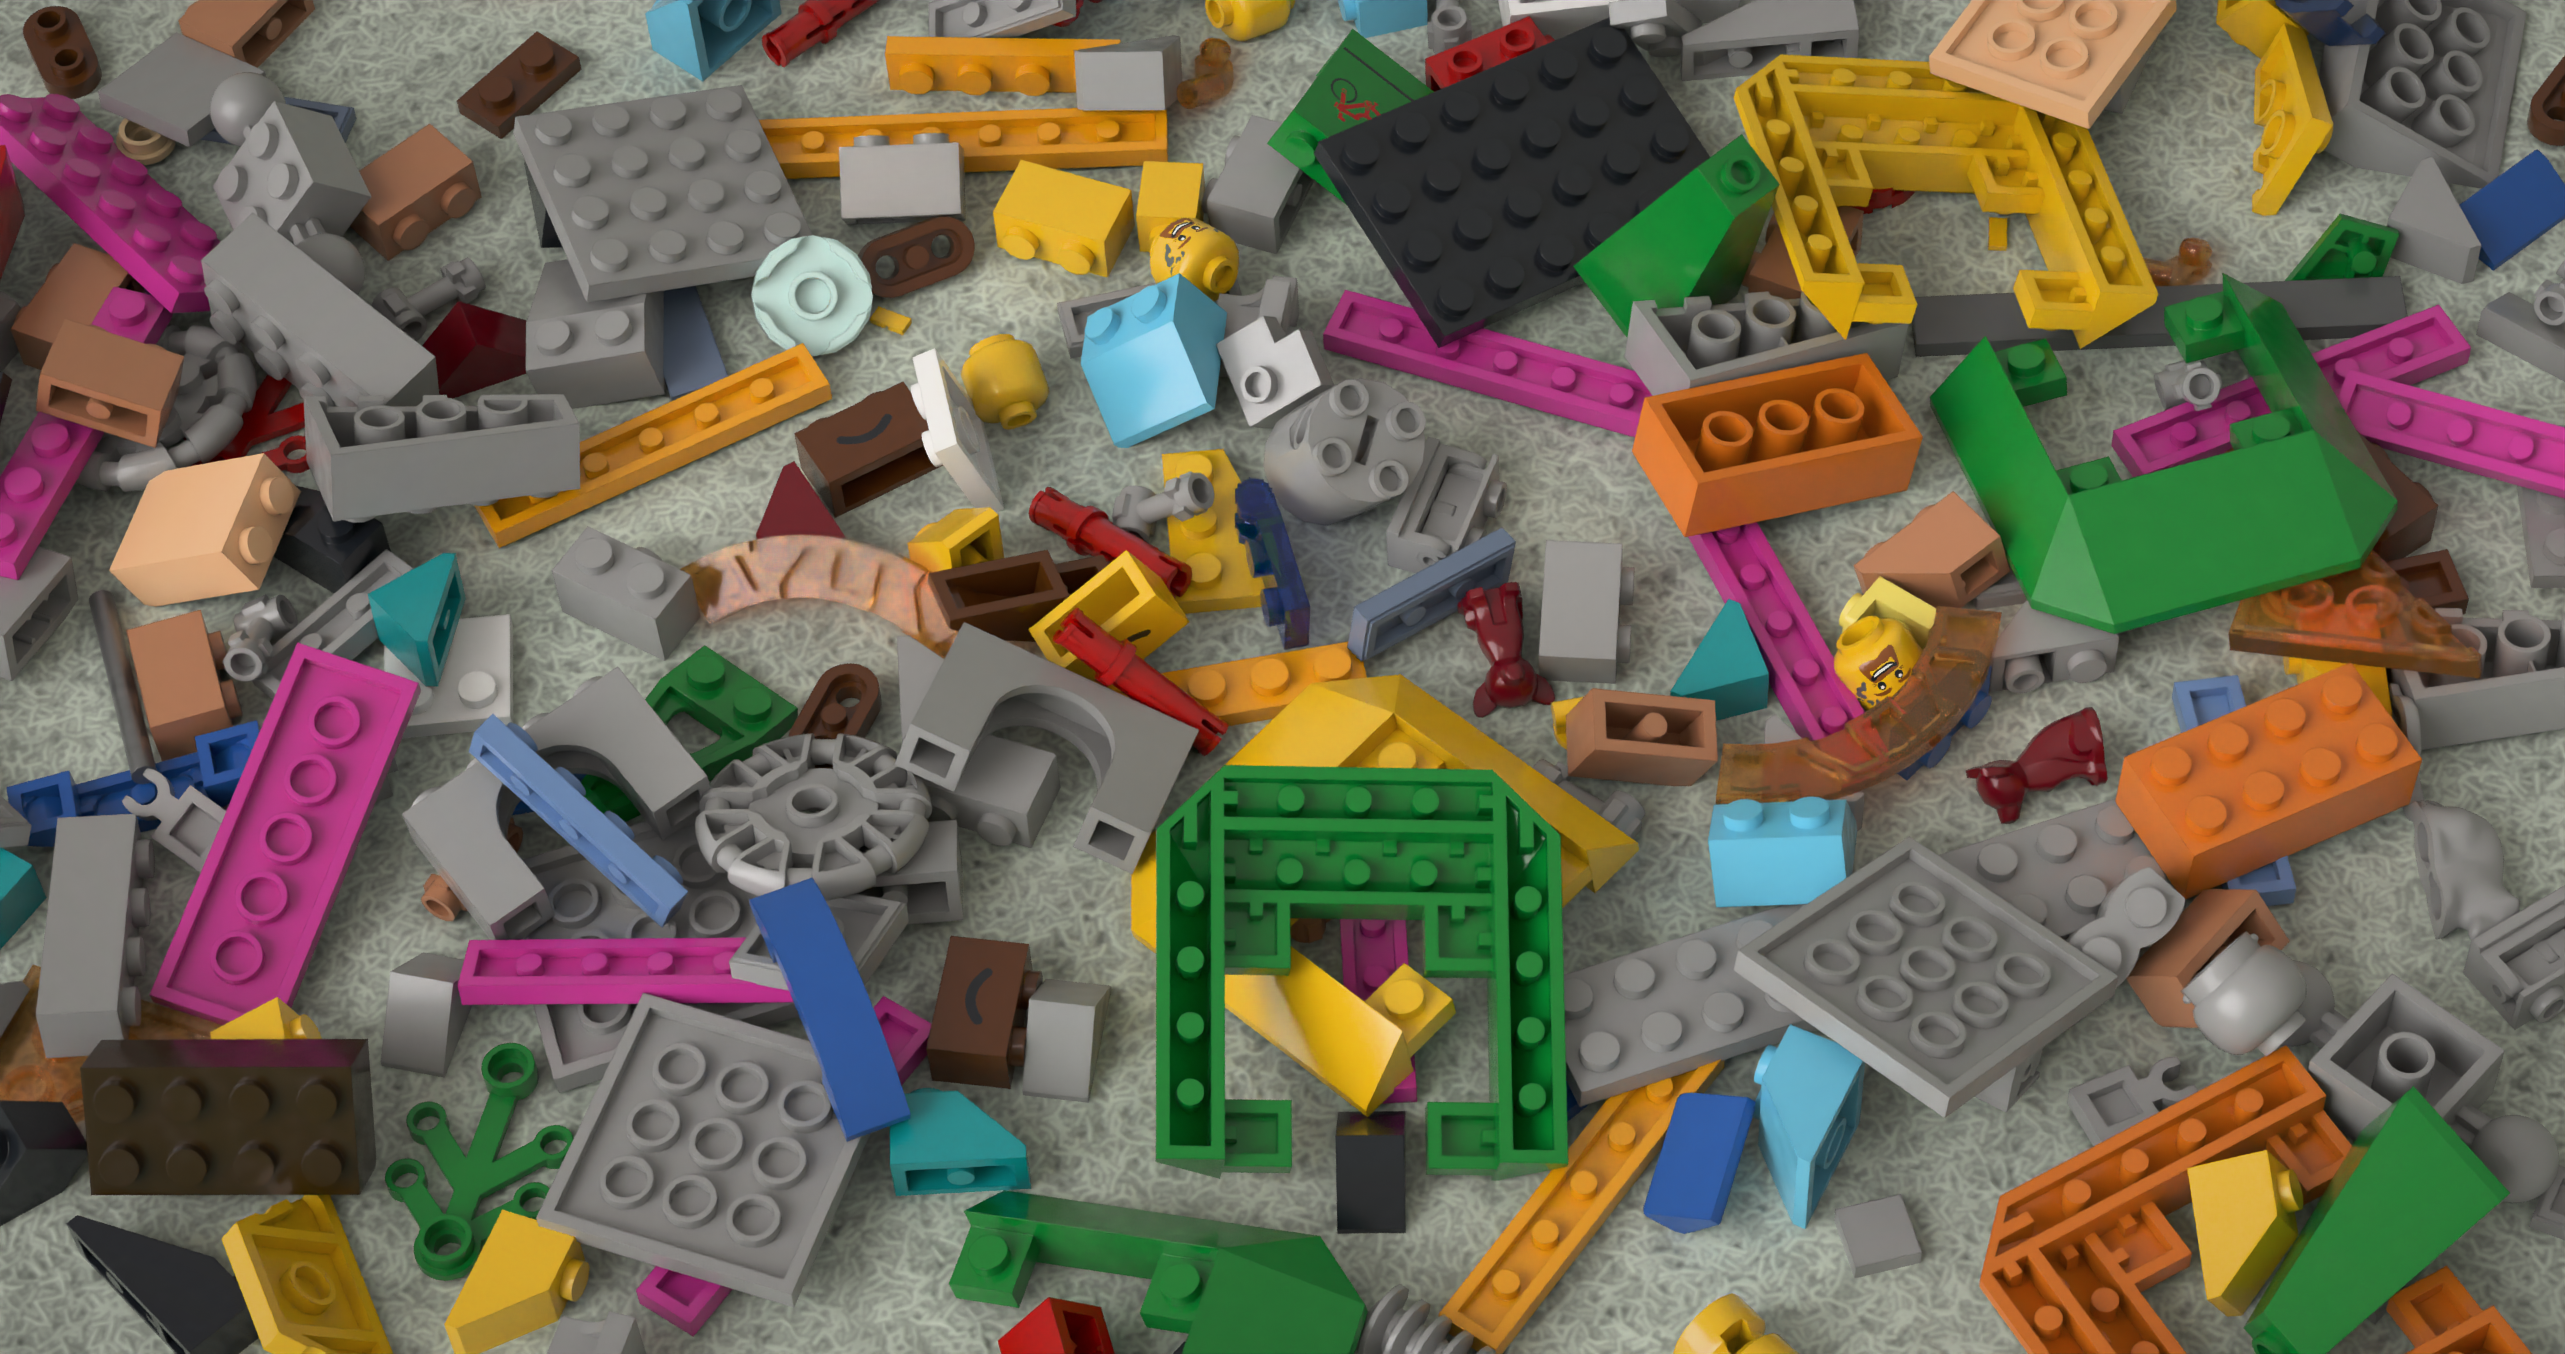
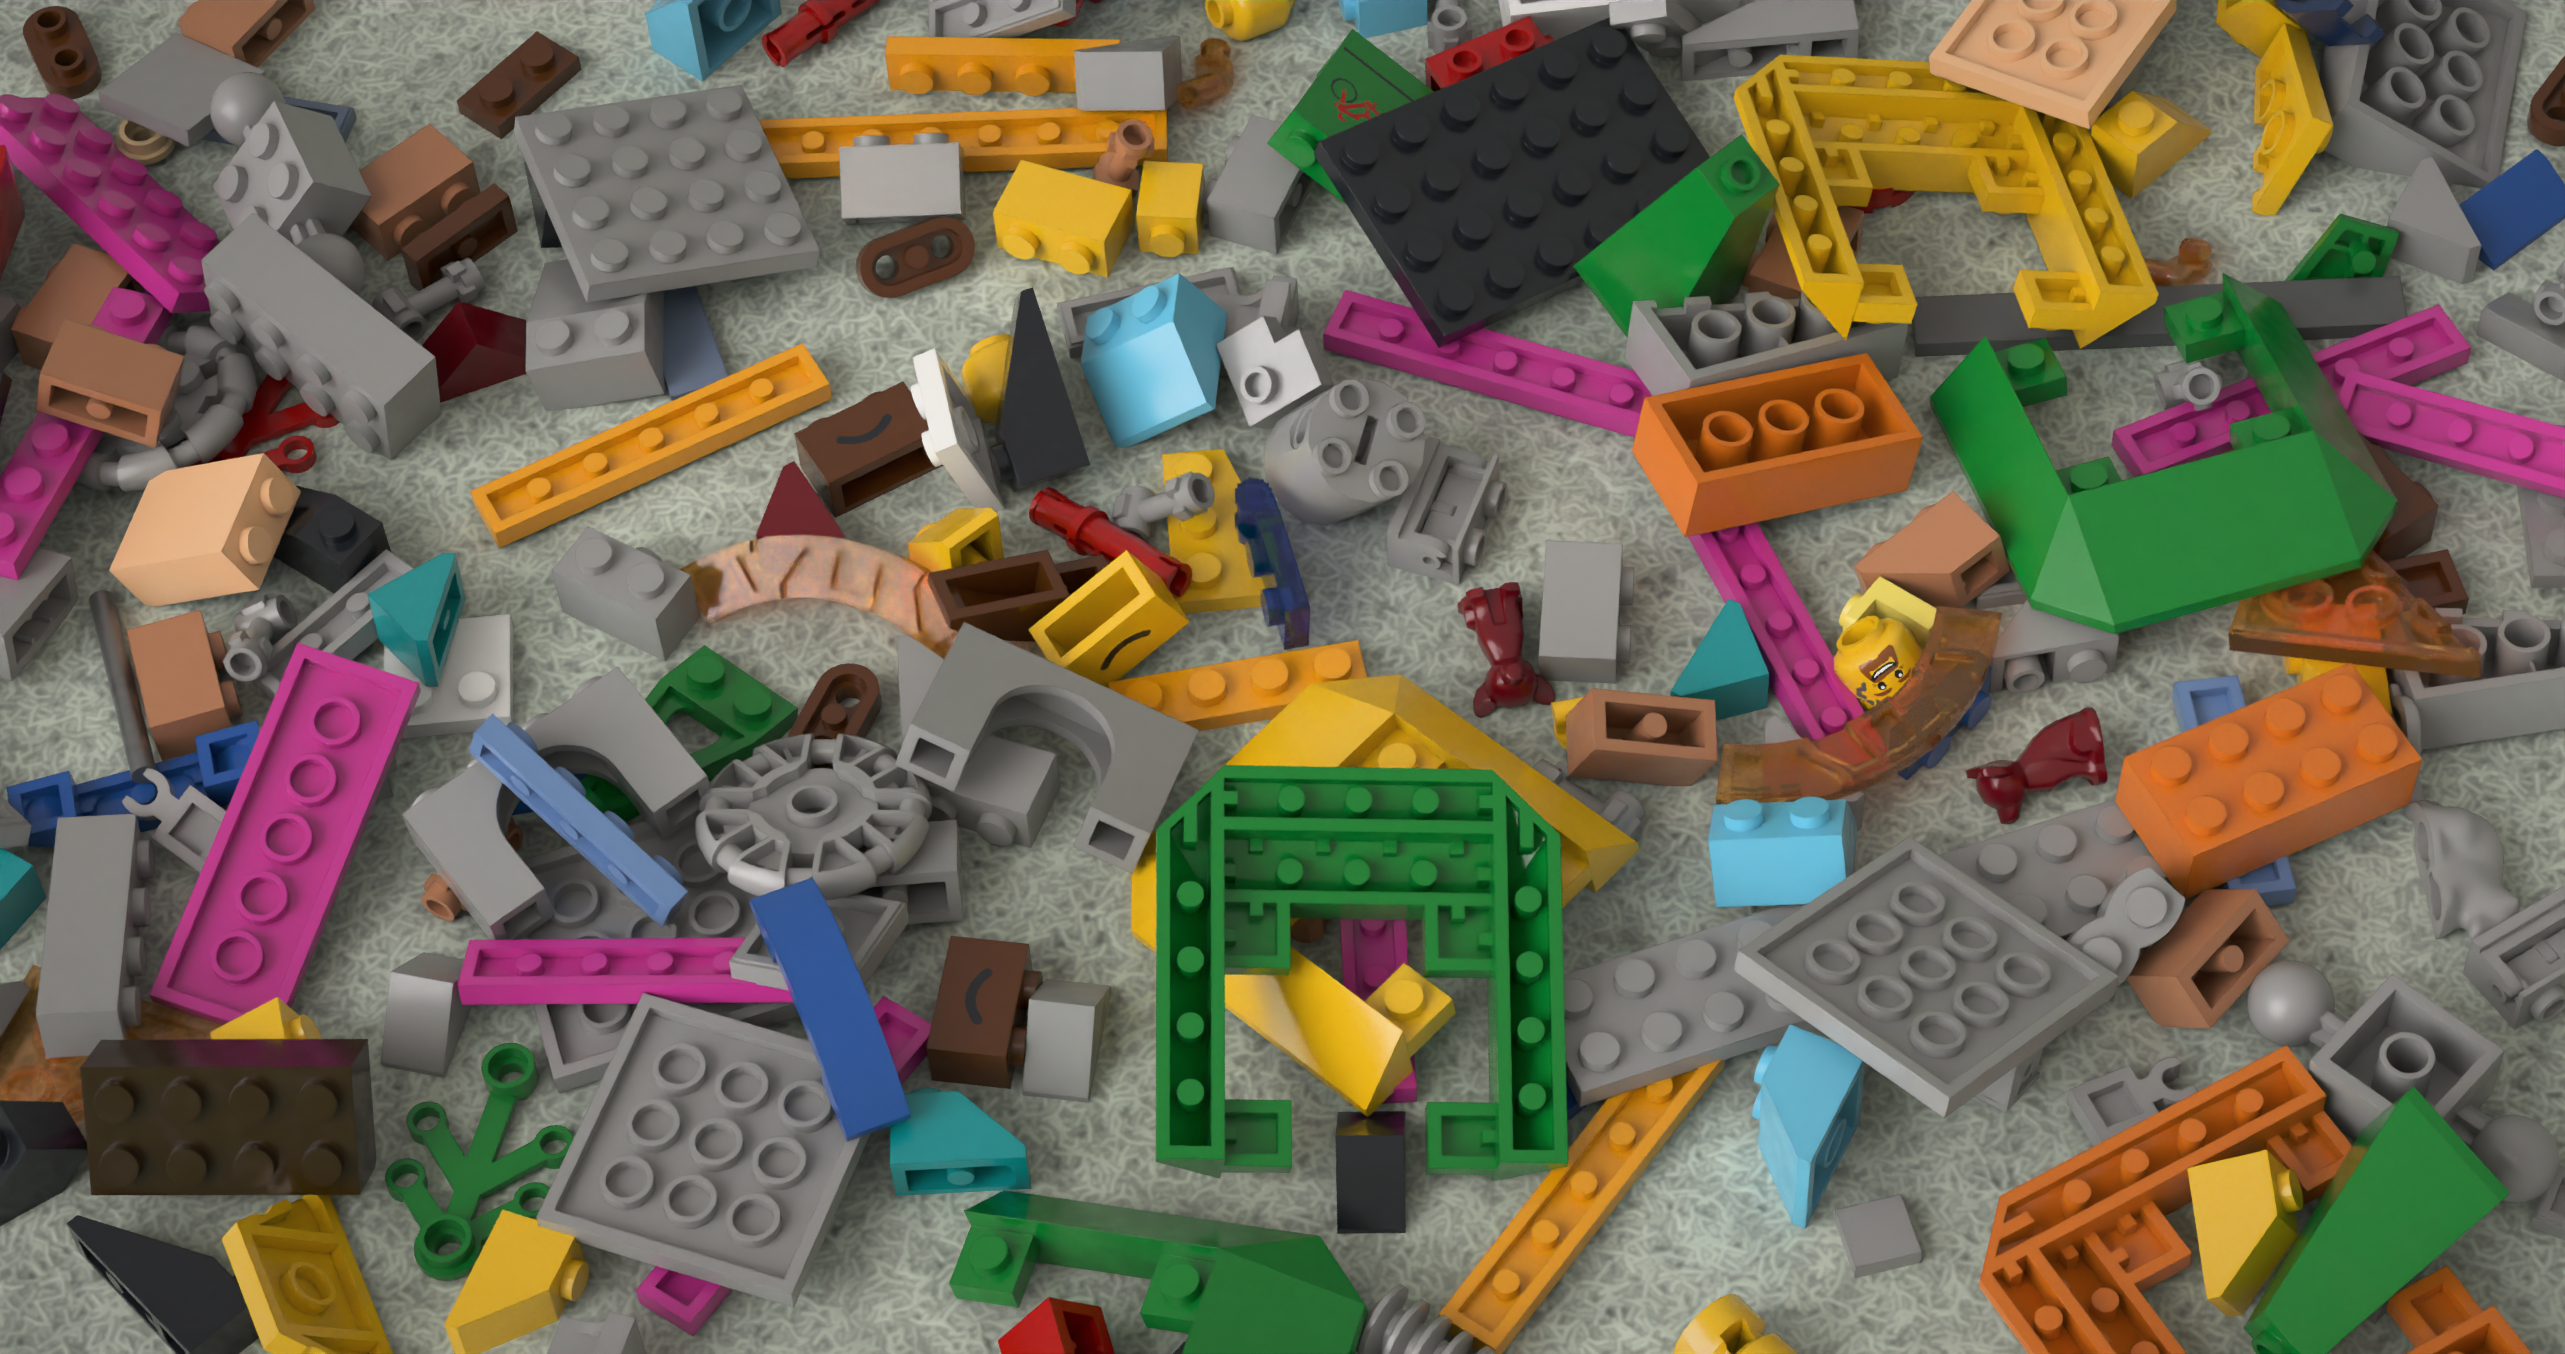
(439, 452): light grey wedge -> none
(467, 232): none -> reddish brown plate
(812, 295): light aqua tile -> none
(894, 321): yellow piece -> none
(1034, 416): none -> black slope
(1120, 666): red pin -> none
(1124, 150): none -> nougat bar
(1198, 253): yellow head -> none
(1429, 594): sand blue tile -> none
(1698, 1161): blue slope -> none
(1997, 234): yellow piece -> none
(2143, 139): none -> yellow slope
(2247, 997): light grey piece -> none

